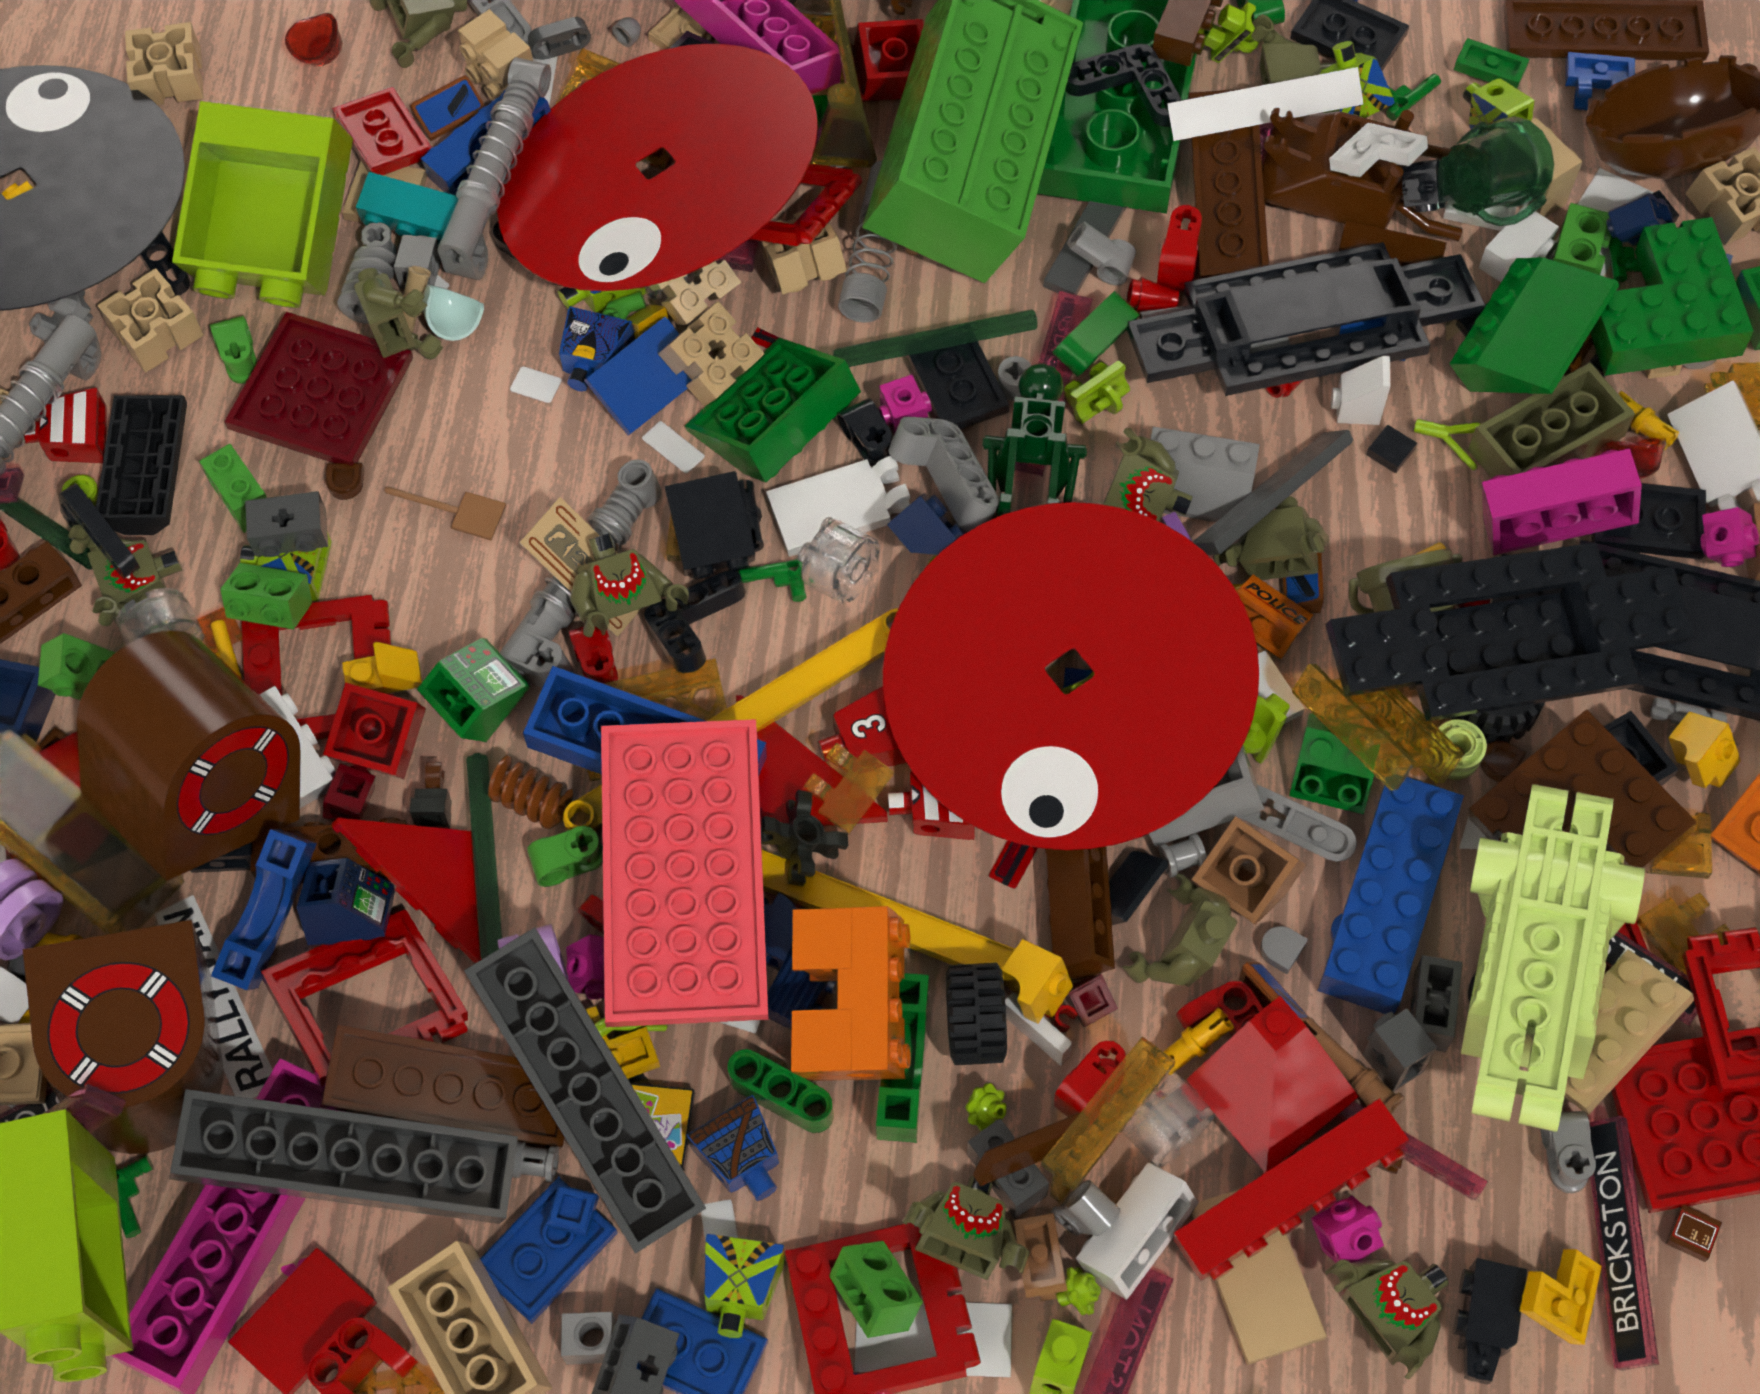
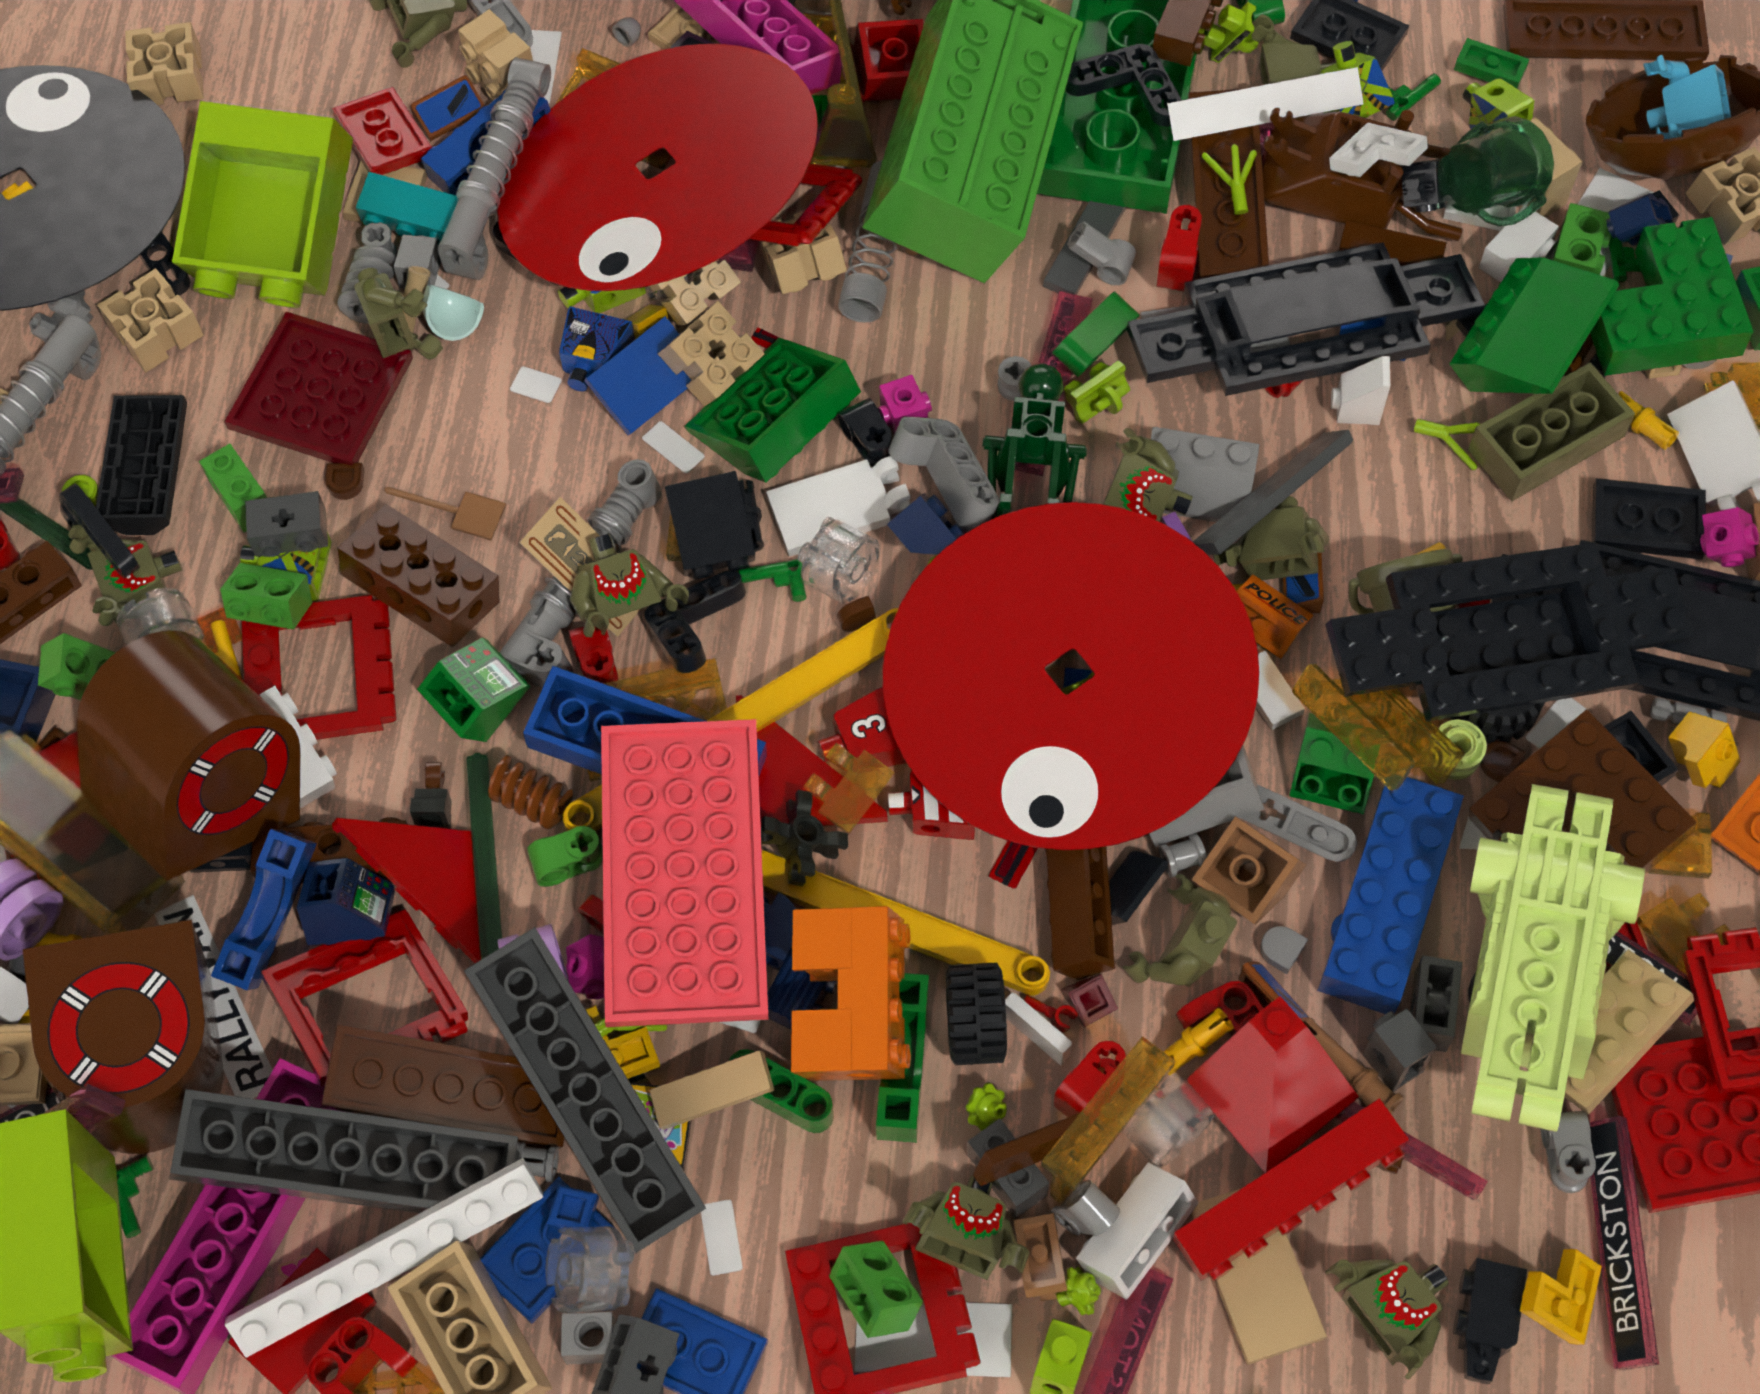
(73, 428): red torso -> none
(235, 347): bright green piece -> none
(315, 40): clear red helmet -> none
(348, 781): dark red brick -> none
(374, 730): red brick -> none
(383, 1258): none -> white plate
(387, 671): yellow slope -> none
(419, 575): none -> reddish brown brick
(559, 38): dark grey beam -> none
(589, 1269): none -> clear brick
(625, 305): bright green arm -> none
(711, 1090): none -> tan tile
(738, 1149): torso -> none
(740, 1280): torso -> none
(856, 614): none -> reddish brown tile
(938, 338): clear green axle -> none
(959, 384): black plate -> none
(1038, 979): yellow brick -> none
(1149, 295): red cone -> none
(1238, 180): none -> lime plant
(1266, 726): lime hips -> none
(1348, 1230): dark pink brick -> none
(1391, 449): black tile -> none
(1555, 720): none -> white sticker
(1561, 501): dark pink brick -> none
(1594, 71): blue plate -> none
(1645, 453): clear red helmet -> none
(1688, 99): none -> medium azure torso
(1694, 1233): reddish brown tile -> none

